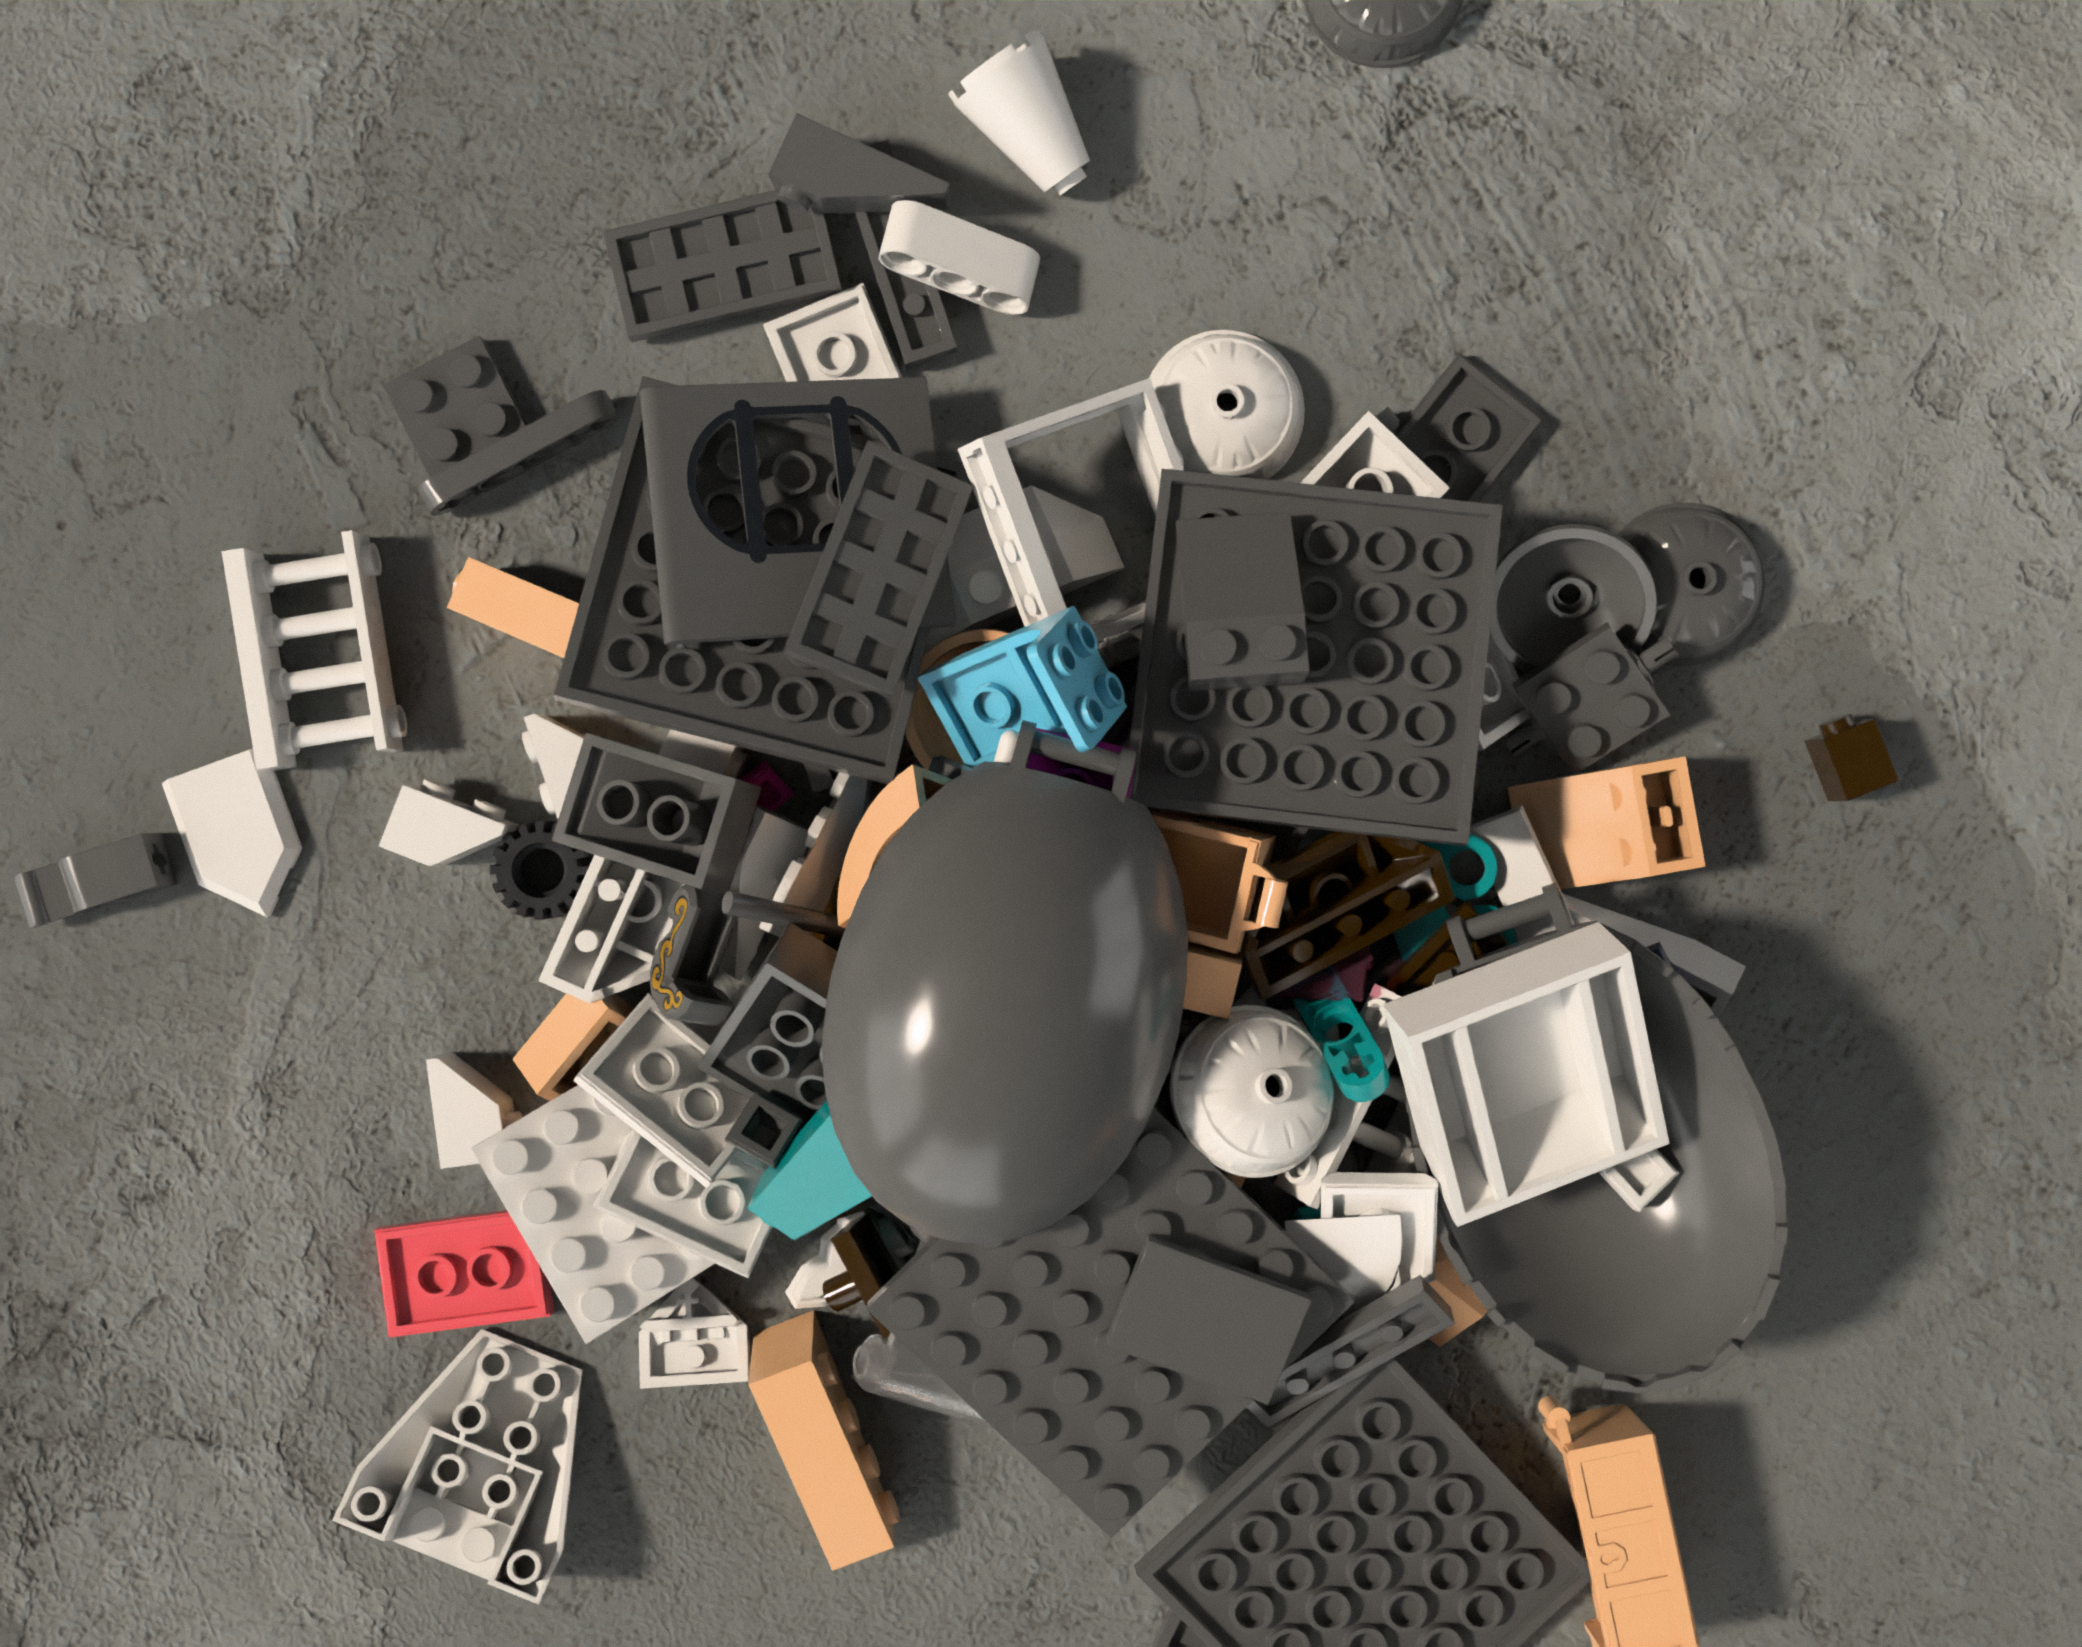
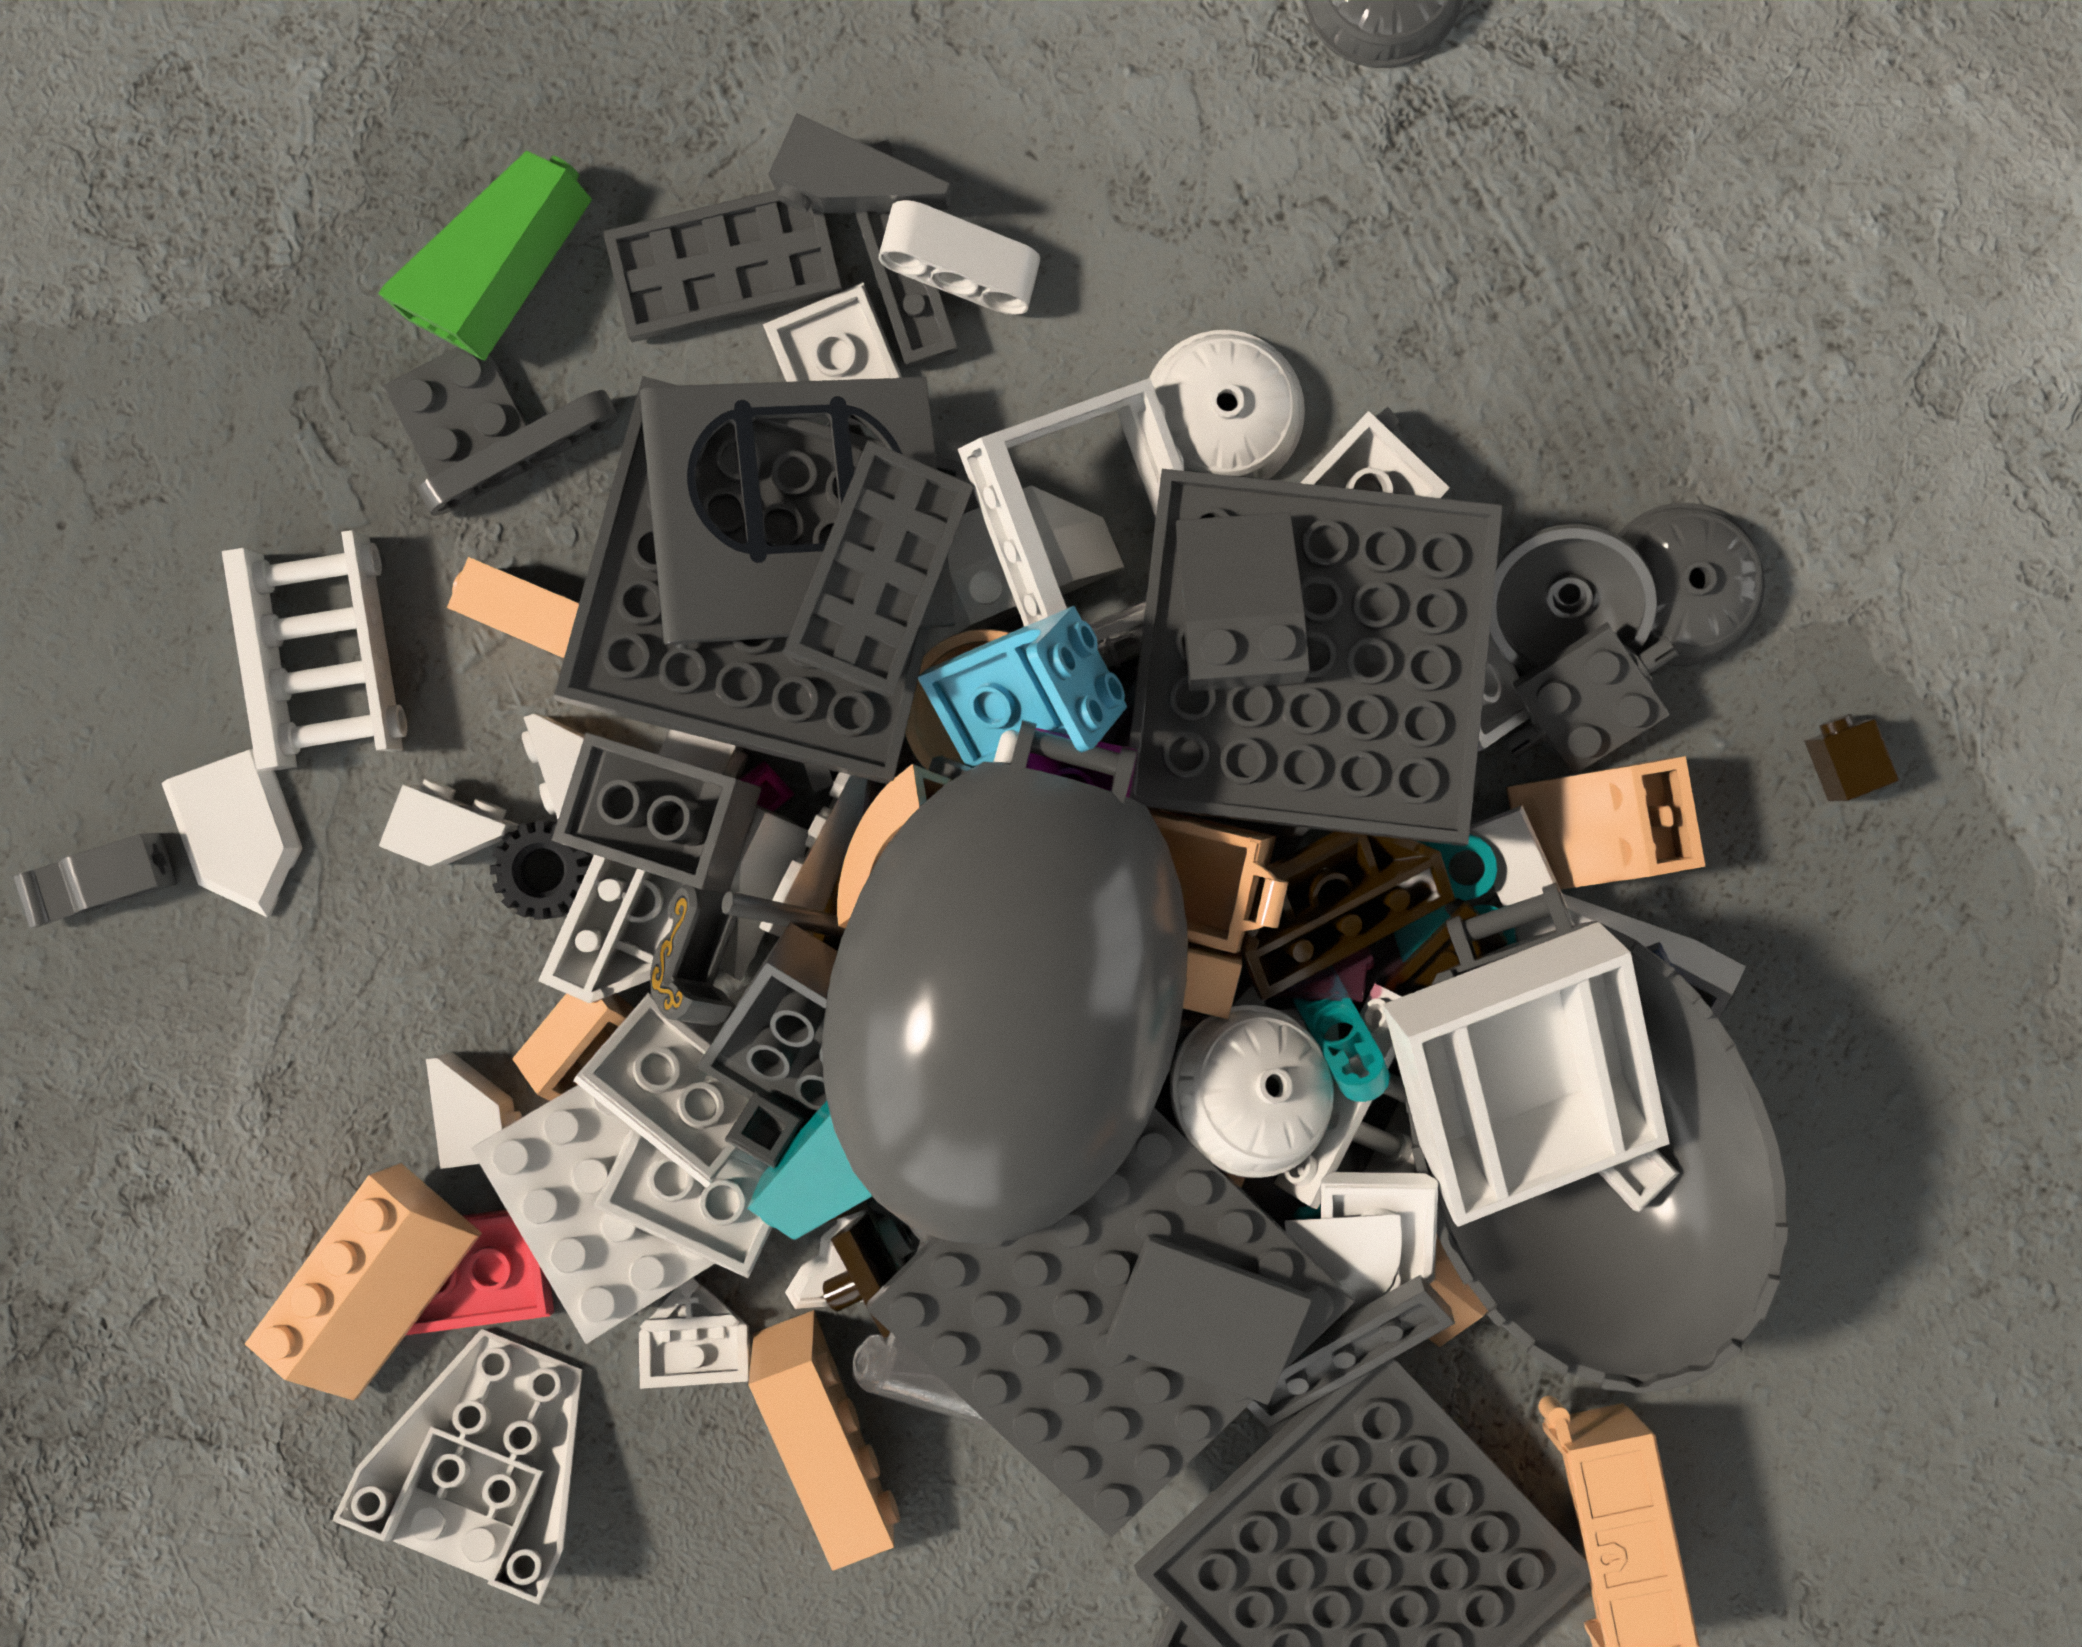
(364, 1285): none -> light nougat slope
(490, 255): none -> bright green slope
(1026, 113): white cone -> none
(1468, 430): dark grey tile -> none

